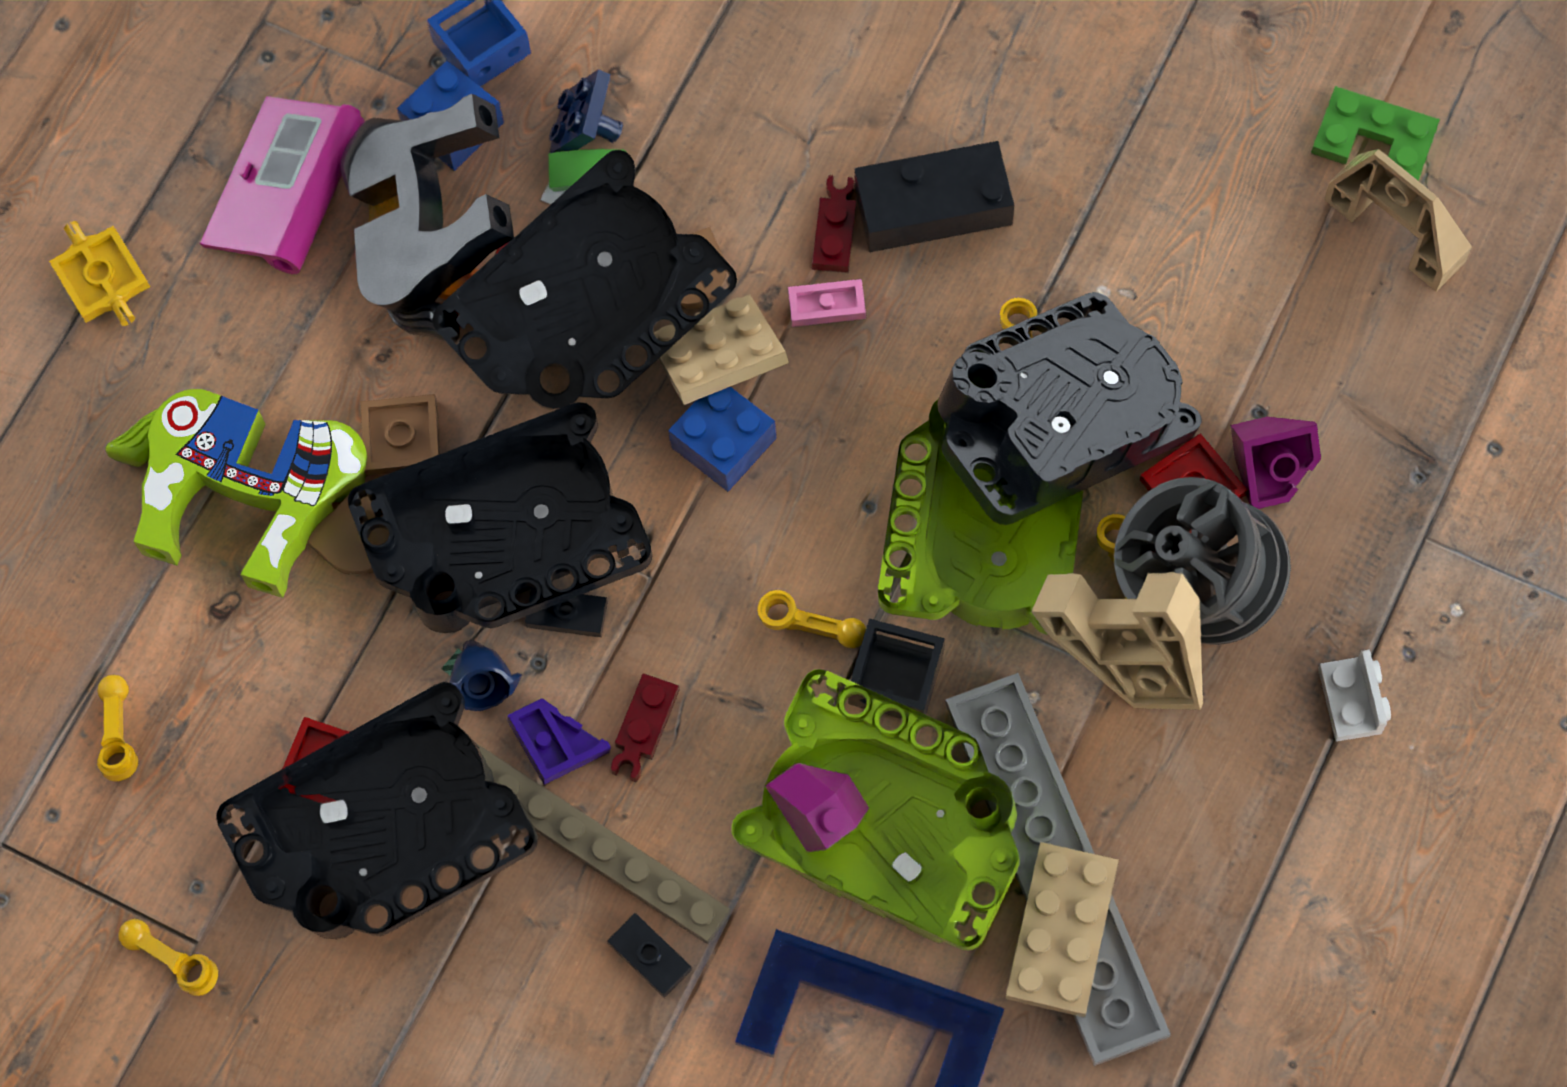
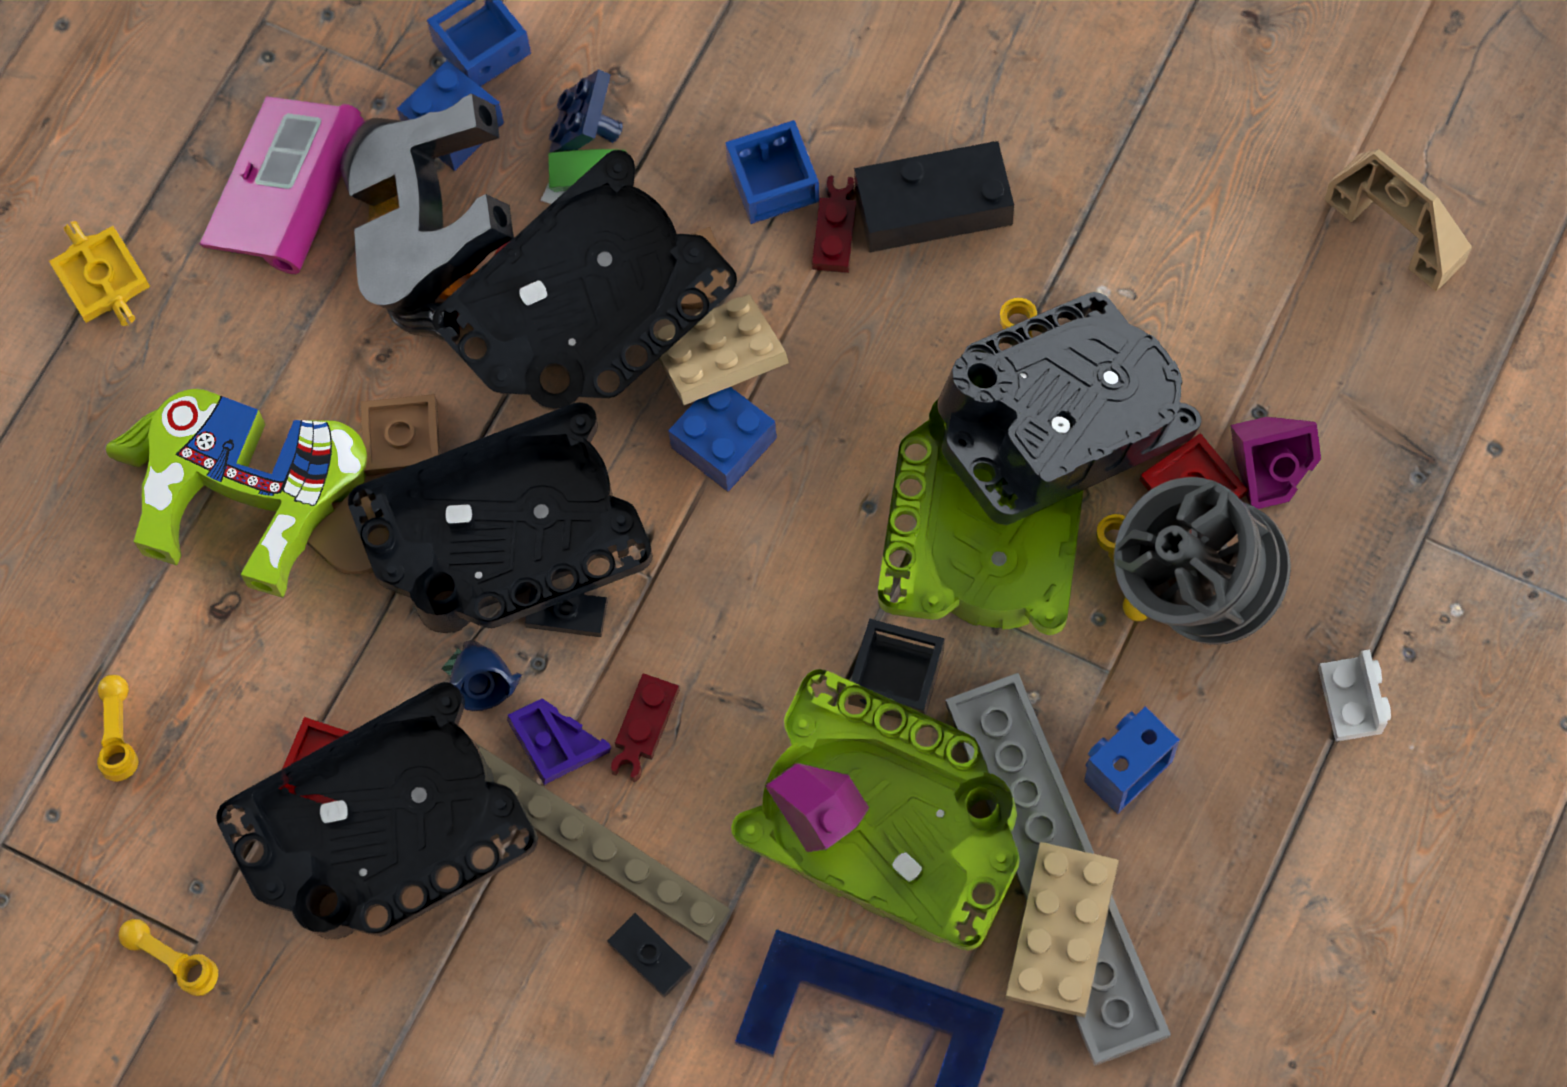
(772, 172): none -> blue piece
(826, 302): bright pink plate -> none
(848, 632): yellow piece -> none
(1135, 646): tan wedge -> none
(1142, 743): none -> blue piece
(1358, 114): bright green plate -> none

